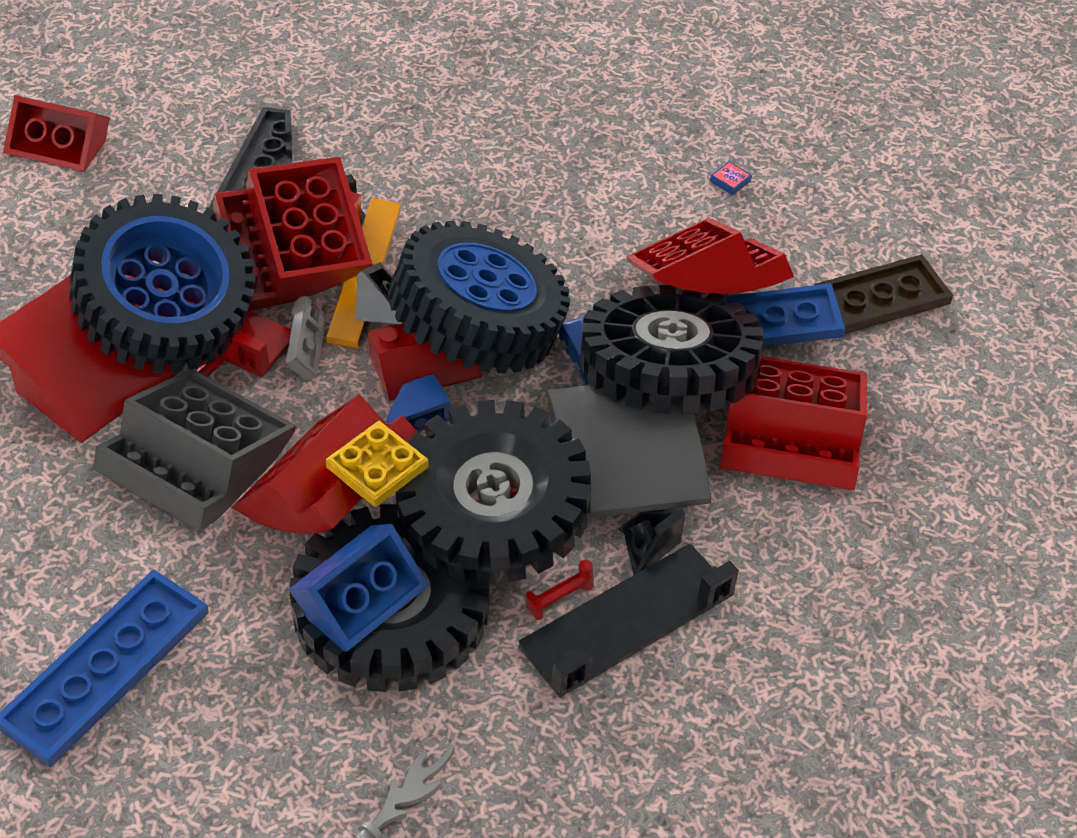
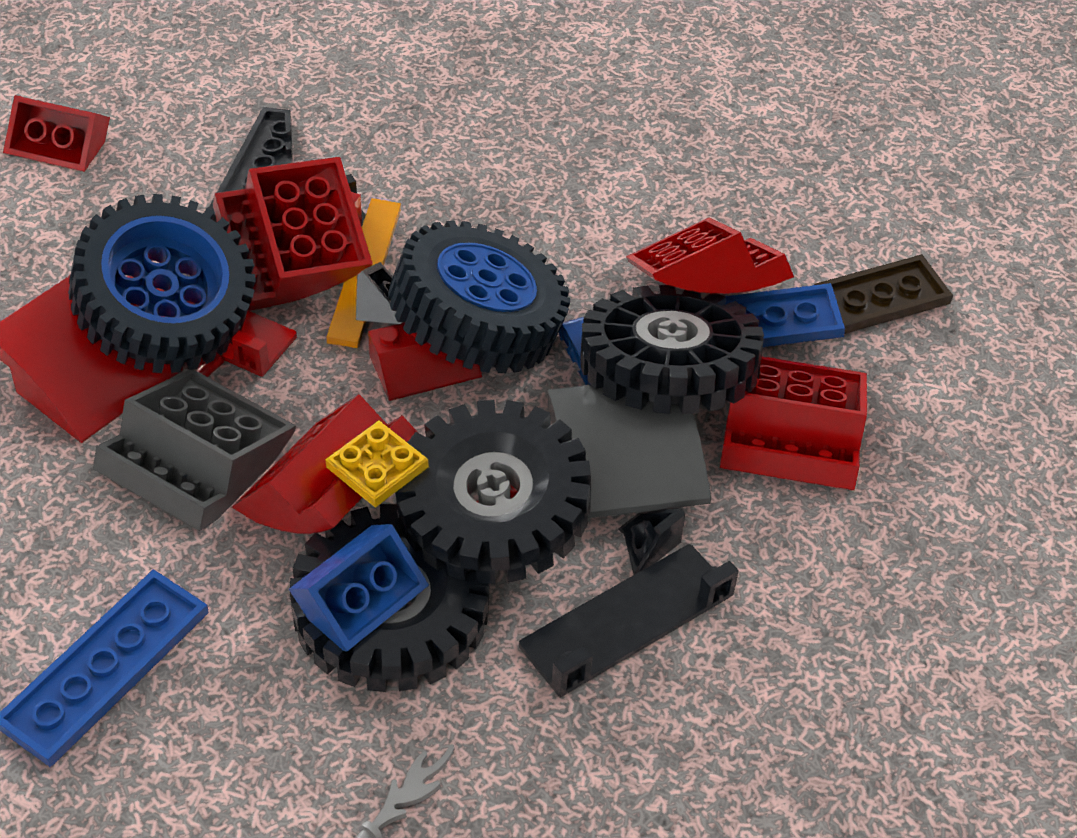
(305, 339): light grey hinge -> none
(420, 402): blue slope -> none
(583, 579): red piece -> none
(730, 178): tile -> none

